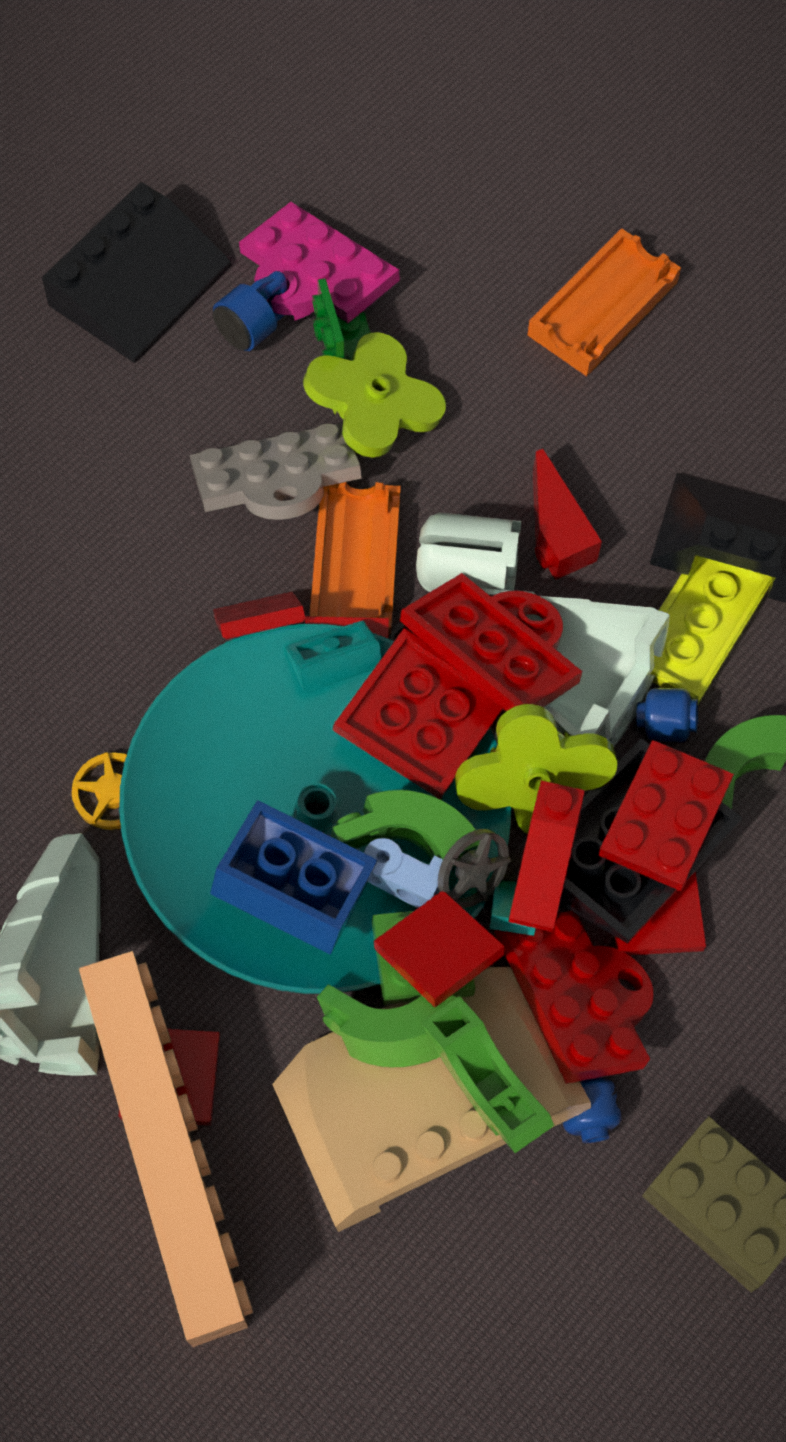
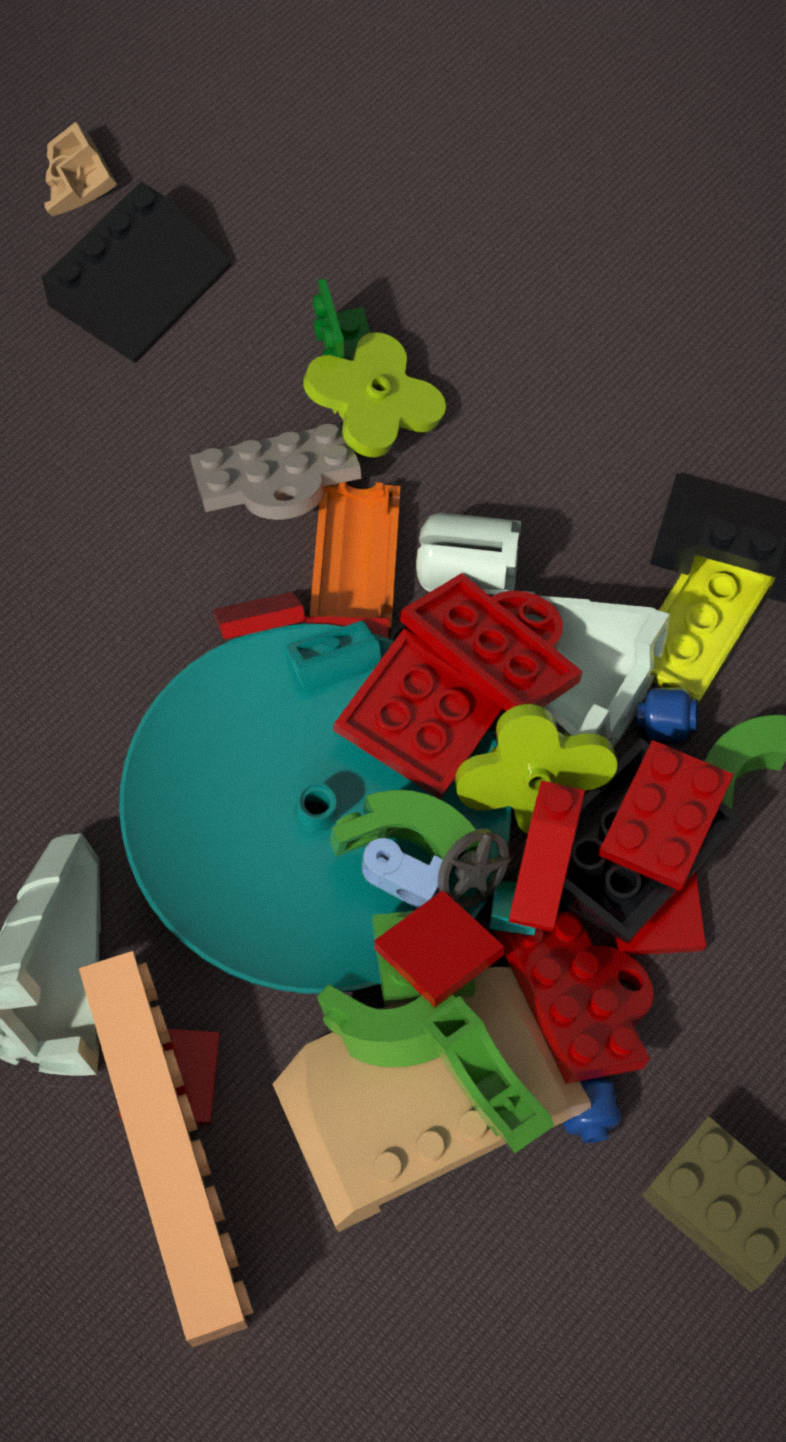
(75, 171): none -> tan slope
(106, 790): yellow wheel -> none
(292, 257): dark pink plate -> none
(292, 876): blue slope -> none
(561, 529): red slope -> none
(603, 302): orange gear -> none

